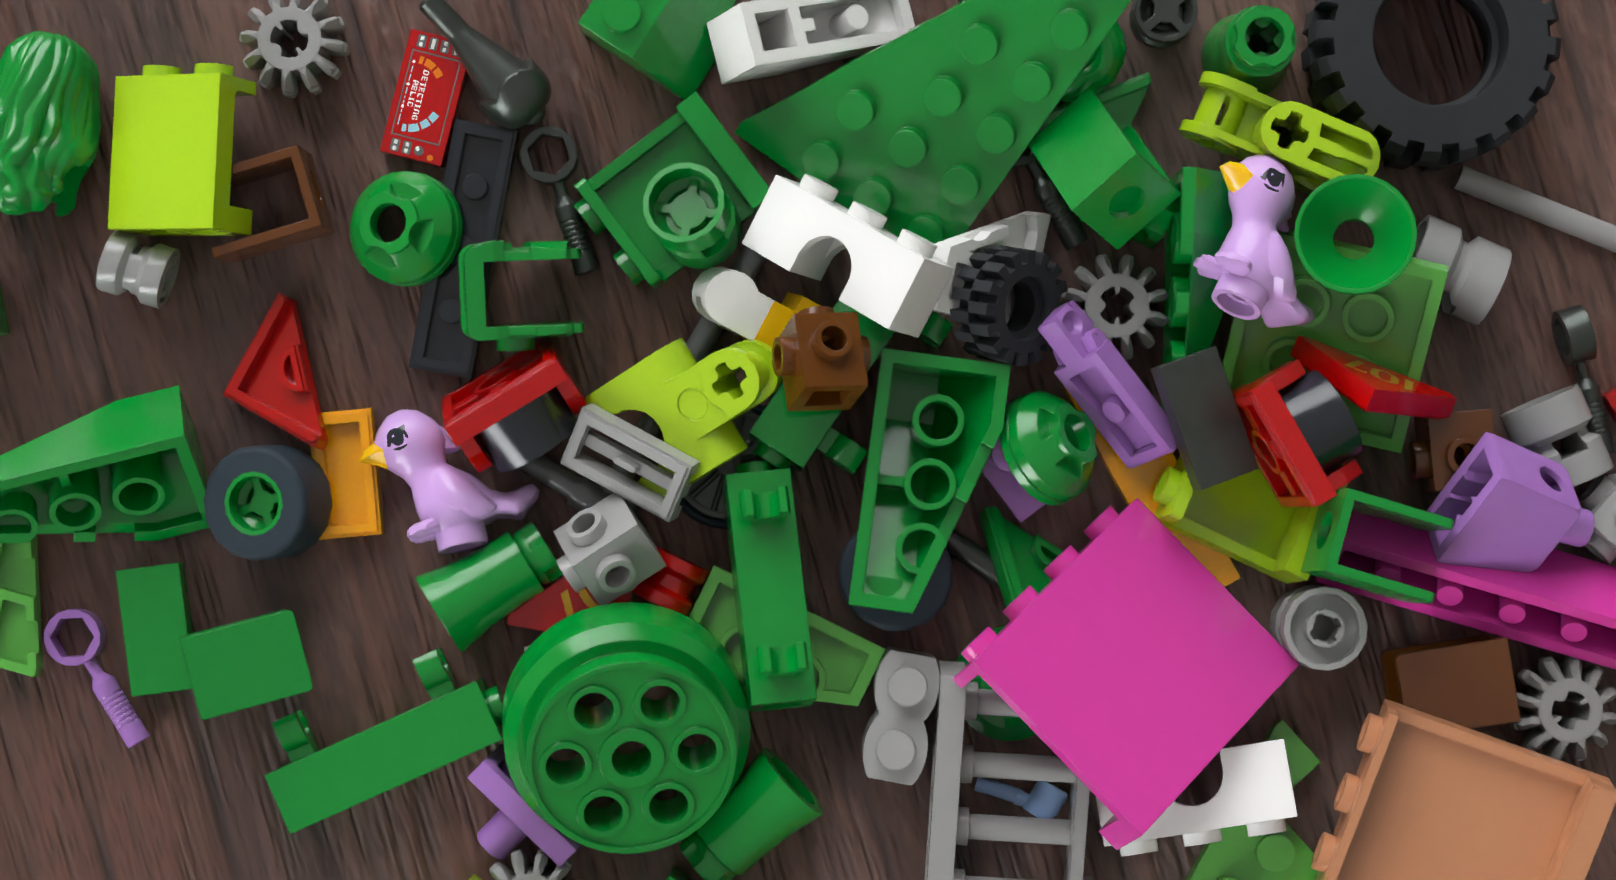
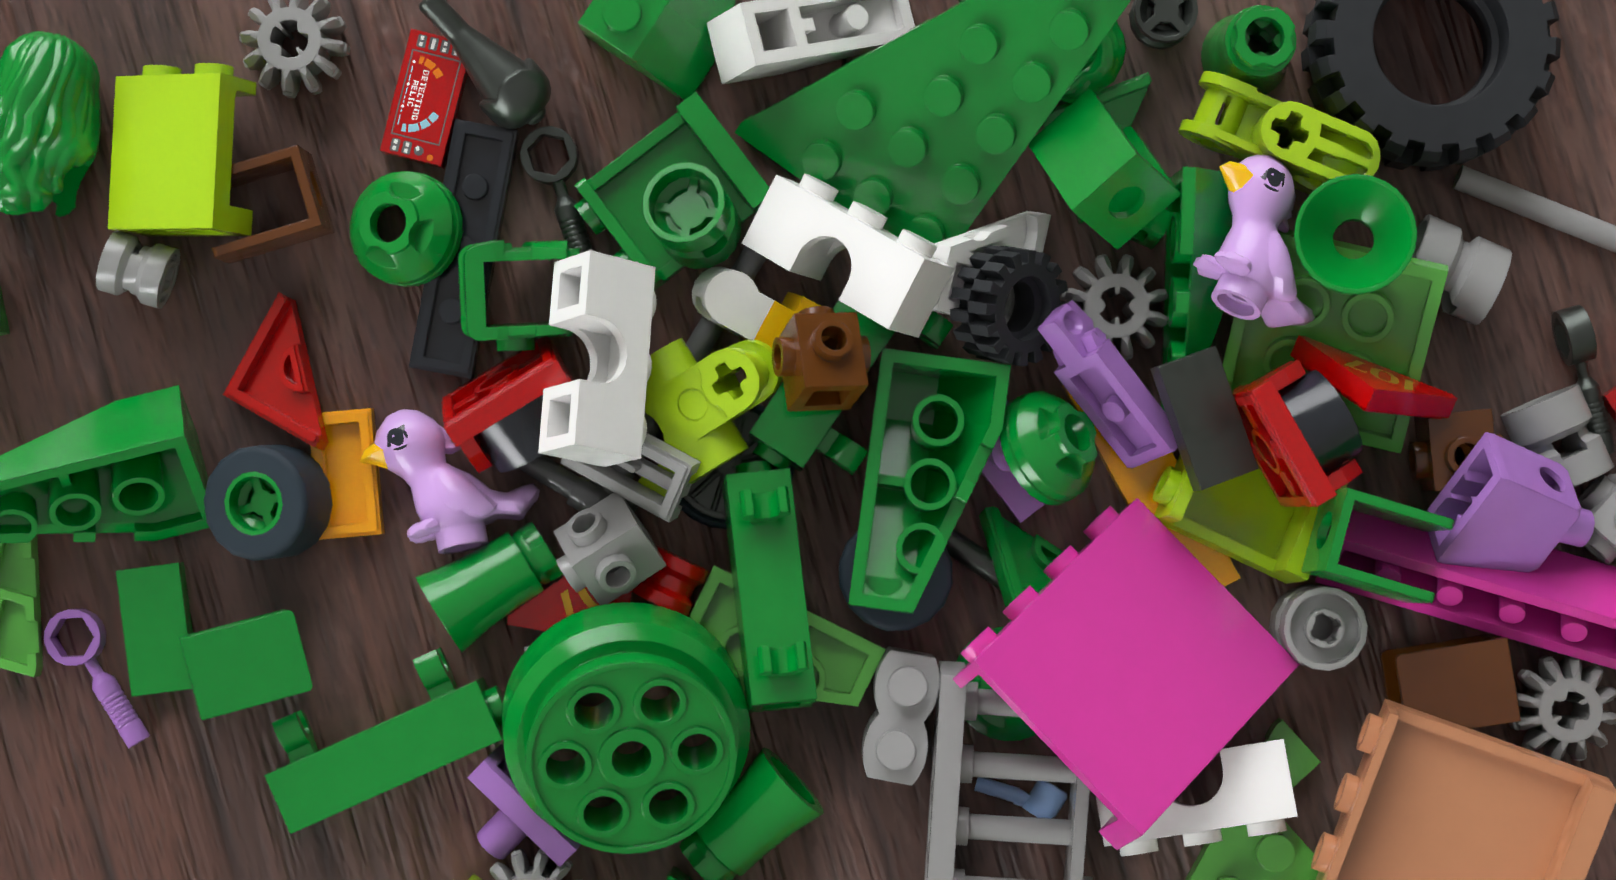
(611, 311): none -> white arch
(1062, 218): pearl dark grey piece -> none

